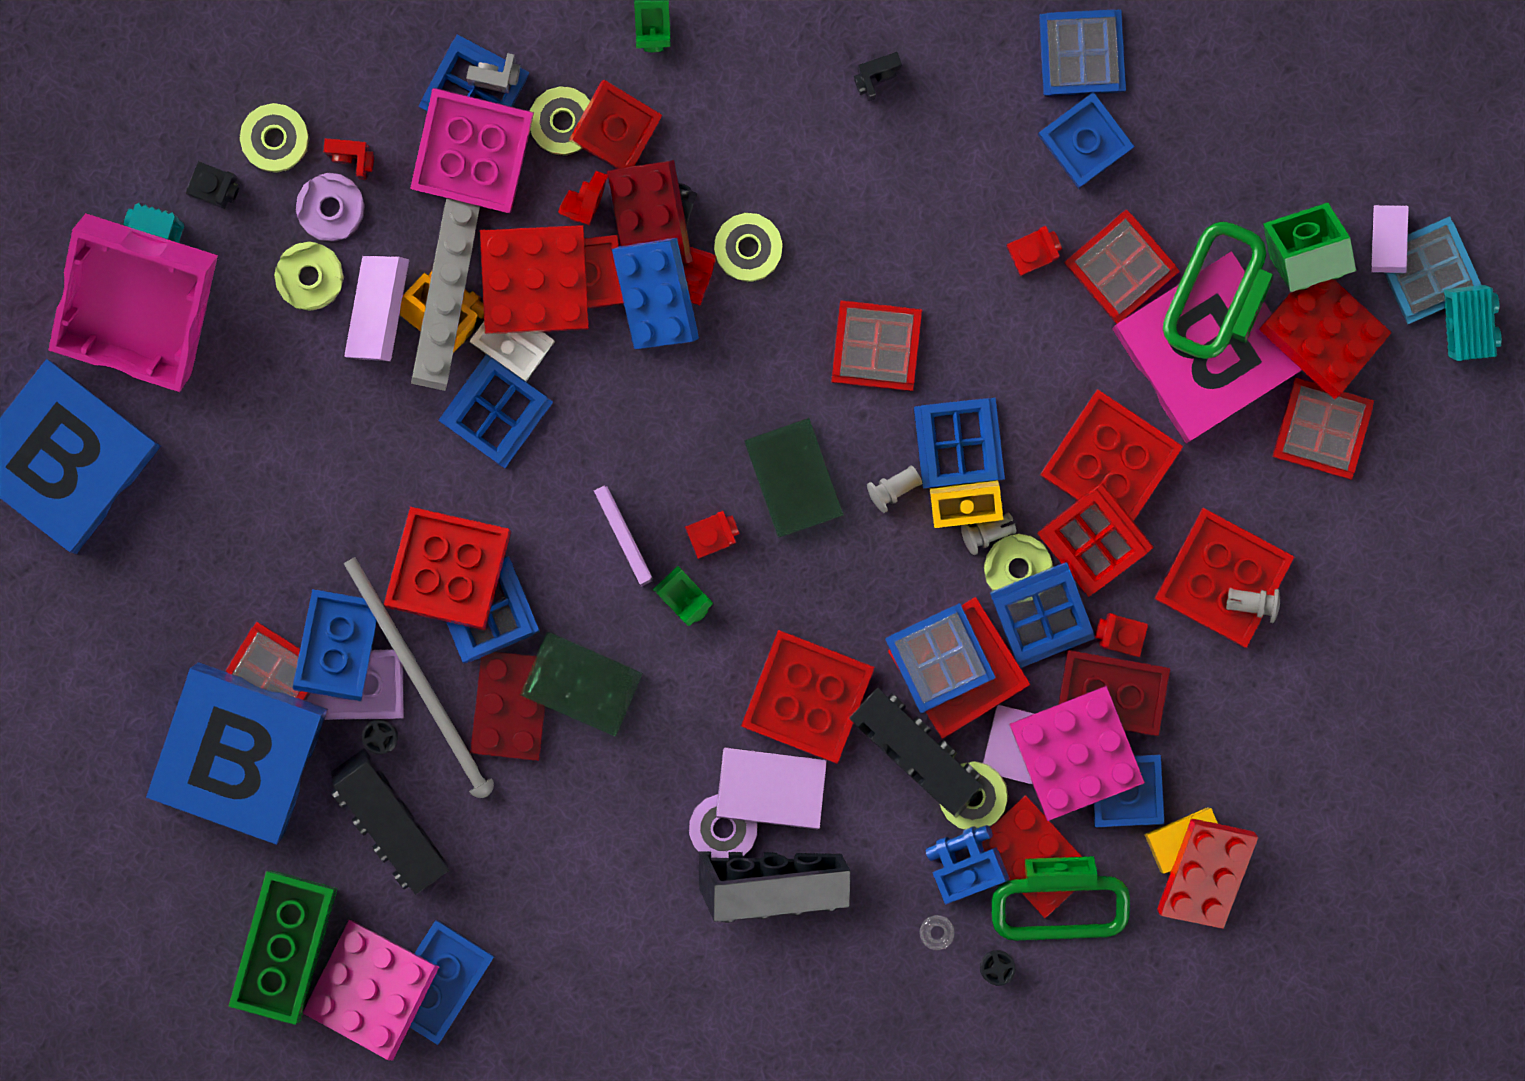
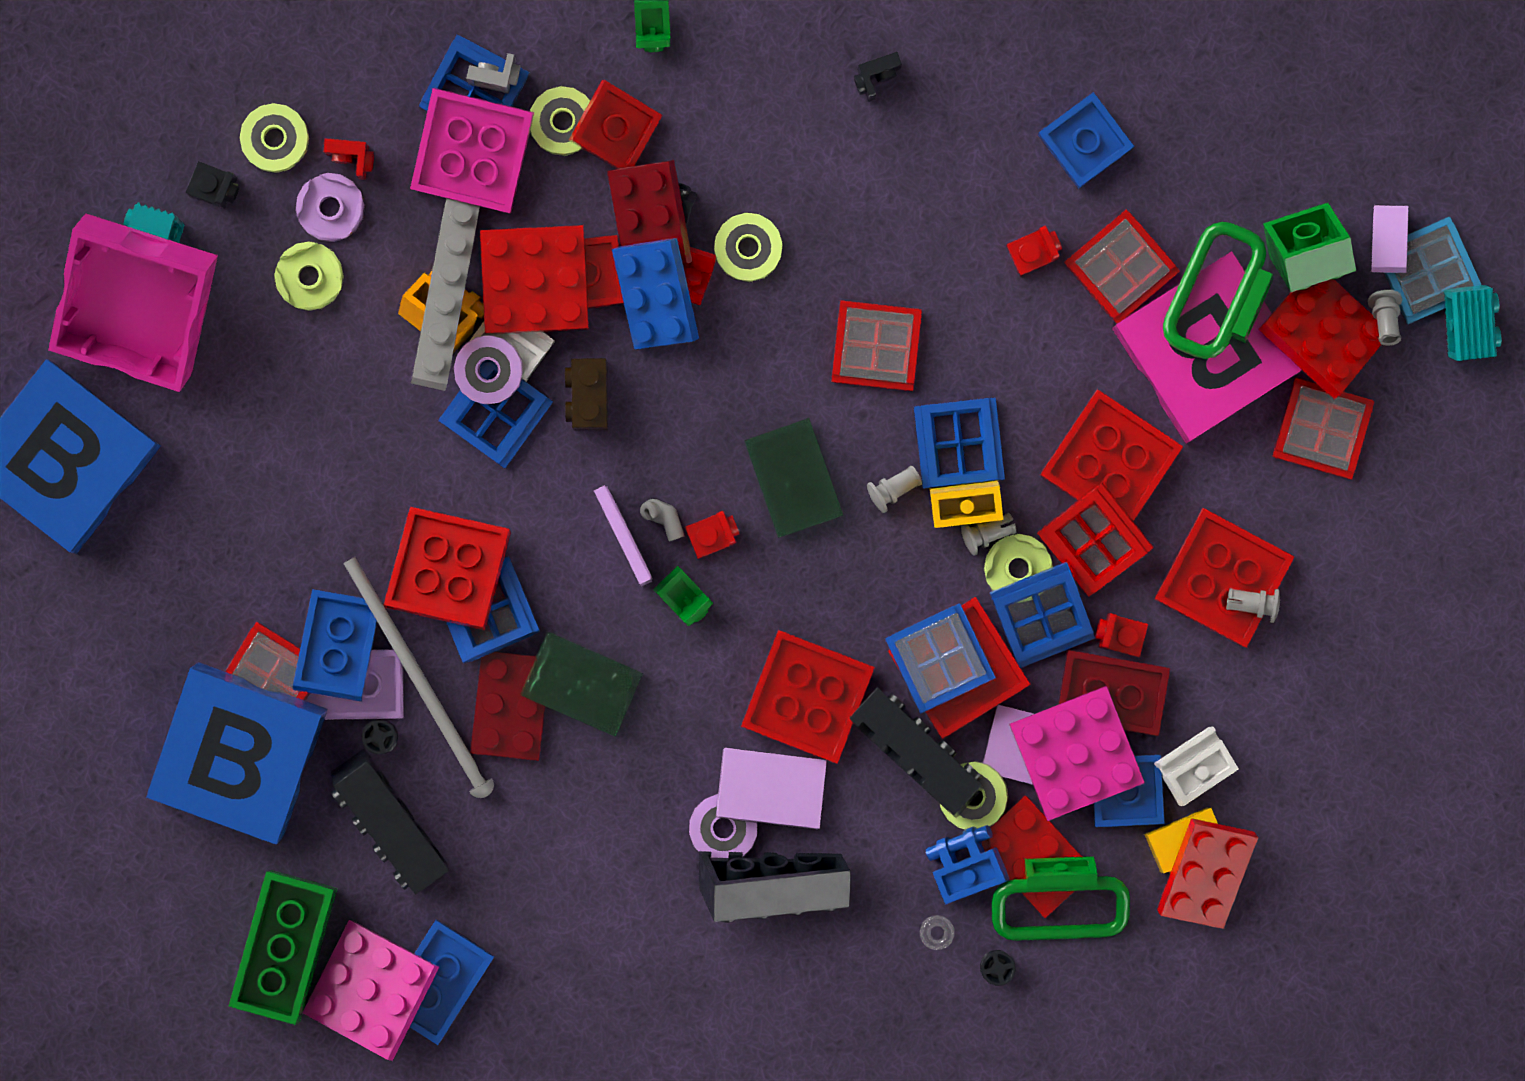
(376, 308): lavender tile -> none
(468, 369): none -> lavender tile
(584, 205): red bracket -> none
(589, 394): none -> dark brown brick
(663, 514): none -> light grey arm
(1082, 52): clear piece -> none
(1196, 766): none -> white plate
(1386, 311): none -> light grey pin

